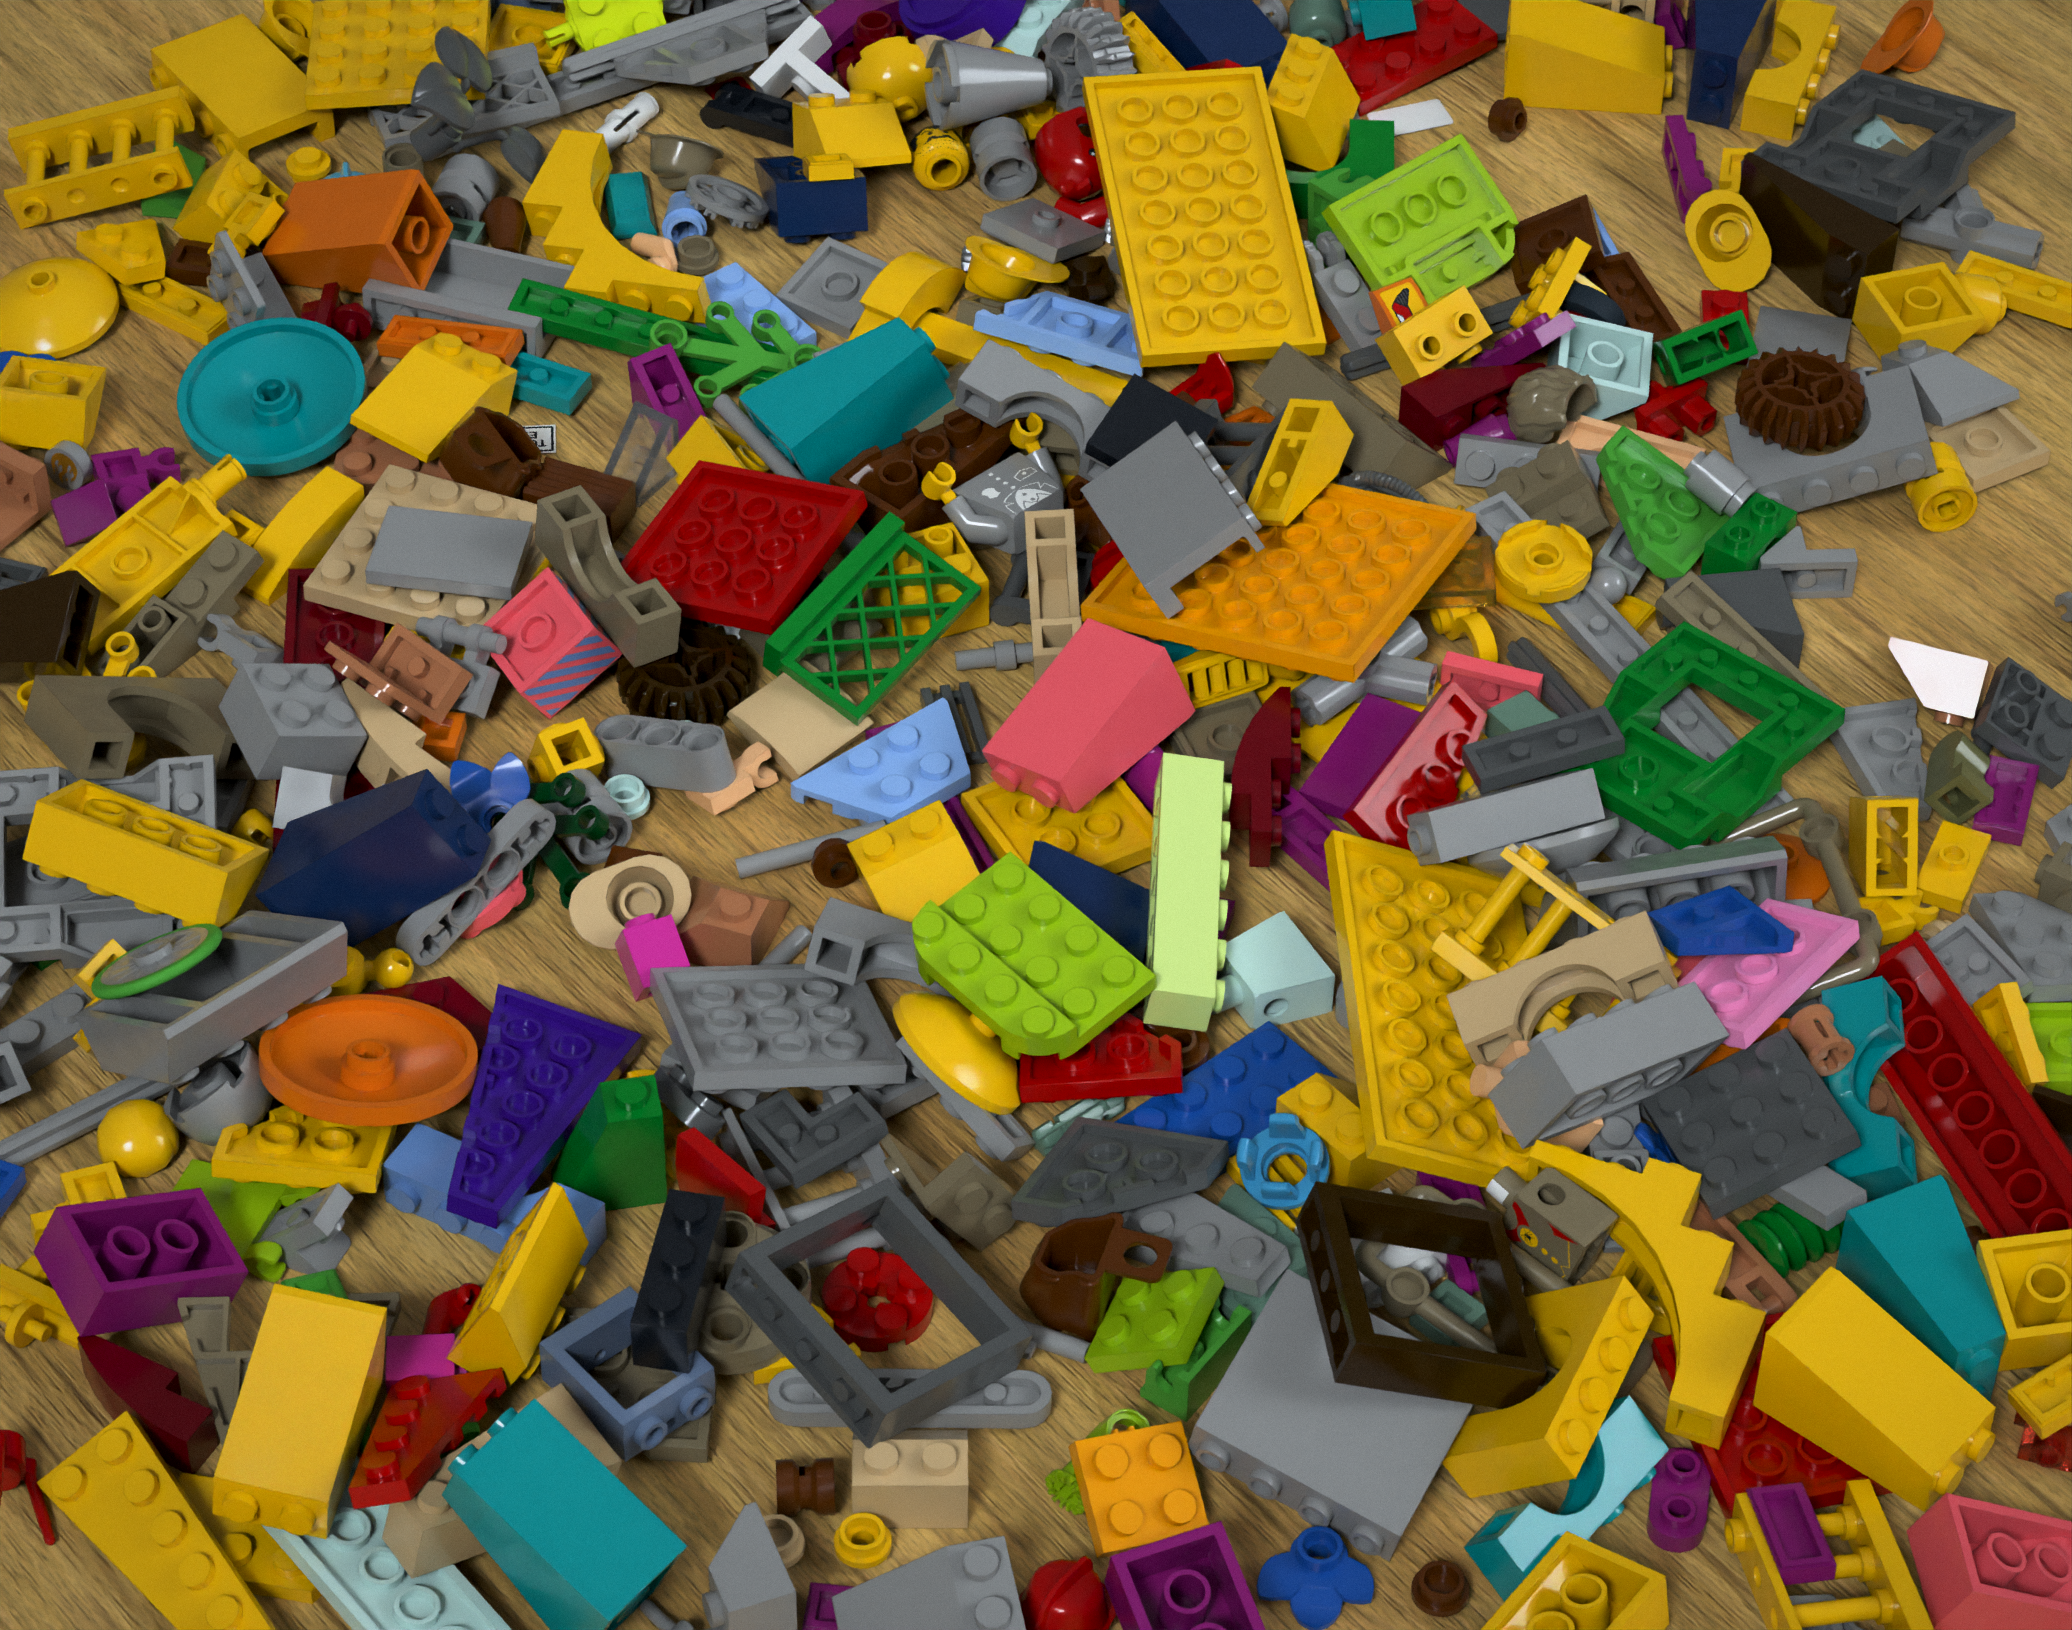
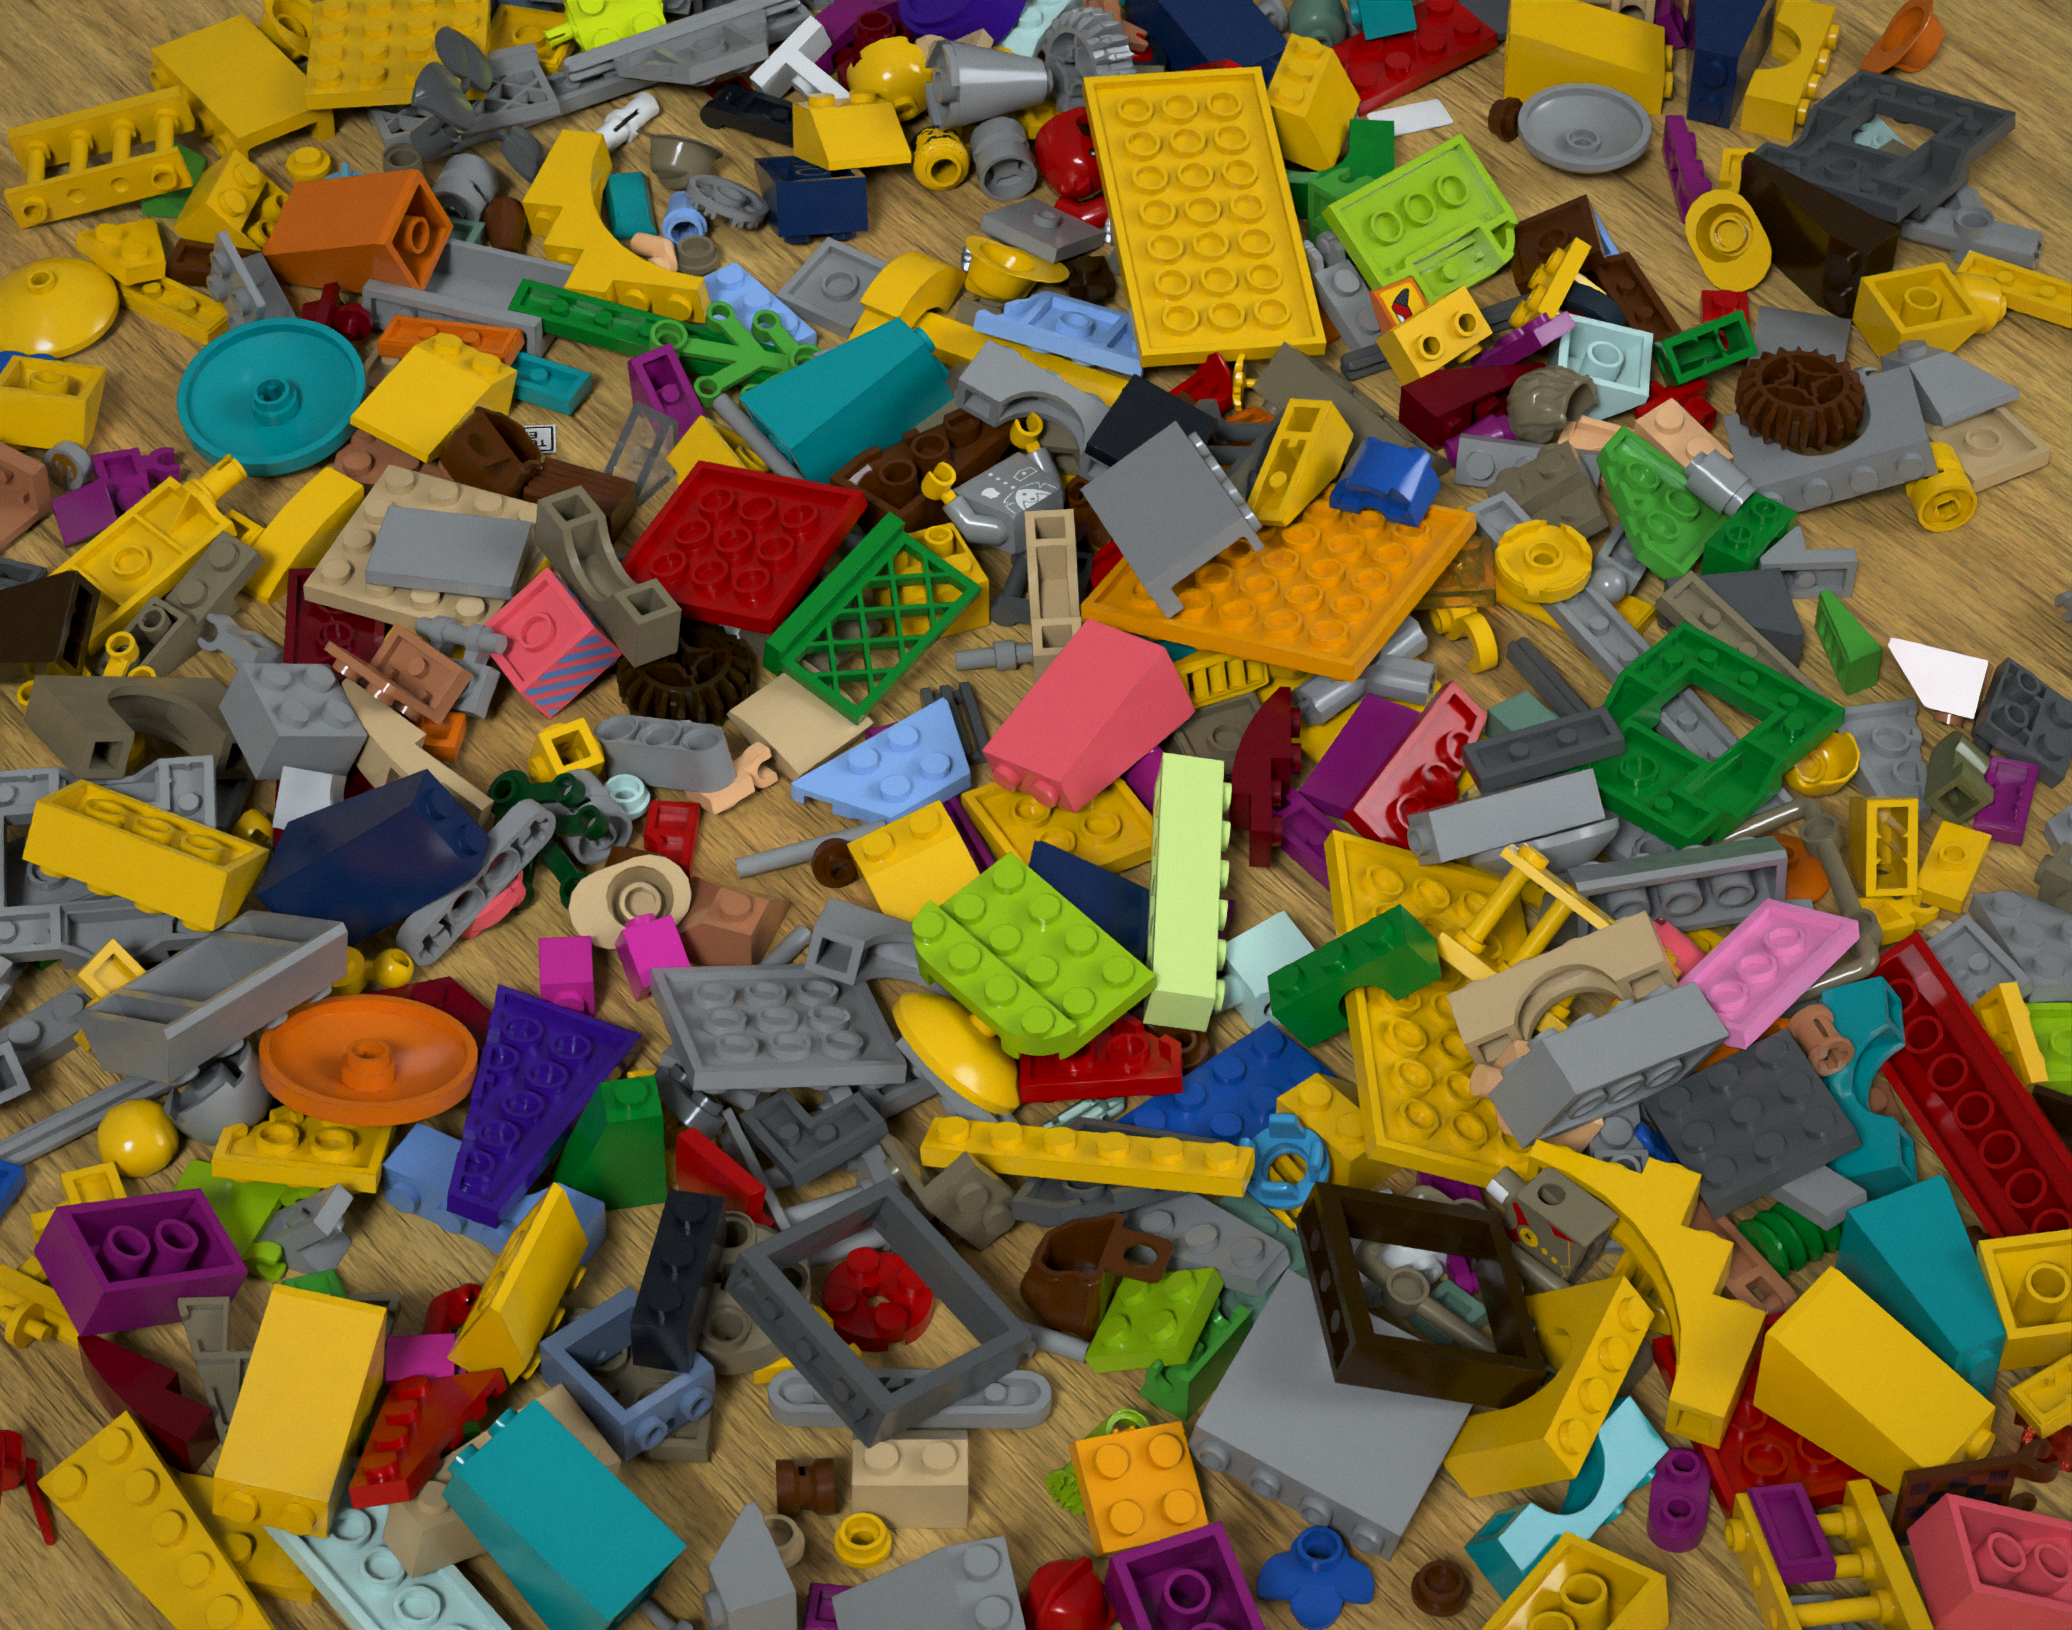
(156, 961): wheel -> none
(251, 222): yellow plate -> none
(486, 792): blue plate -> none
(567, 972): none -> dark pink brick
(673, 831): none -> red tile
(828, 167): yellow tile -> none
(1091, 1156): none -> yellow plate
(1149, 52): yellow plate -> none
(1240, 382): none -> yellow plant
(1383, 953): none -> green arch
(1388, 480): none -> blue cylinder
(1489, 681): coral plate -> none
(1584, 127): none -> light grey dish
(1677, 434): none -> light nougat plate
(1720, 925): blue wing -> none
(1826, 766): none -> yellow hair
(1847, 644): none -> bright green slope
(1979, 1479): none -> reddish brown flag

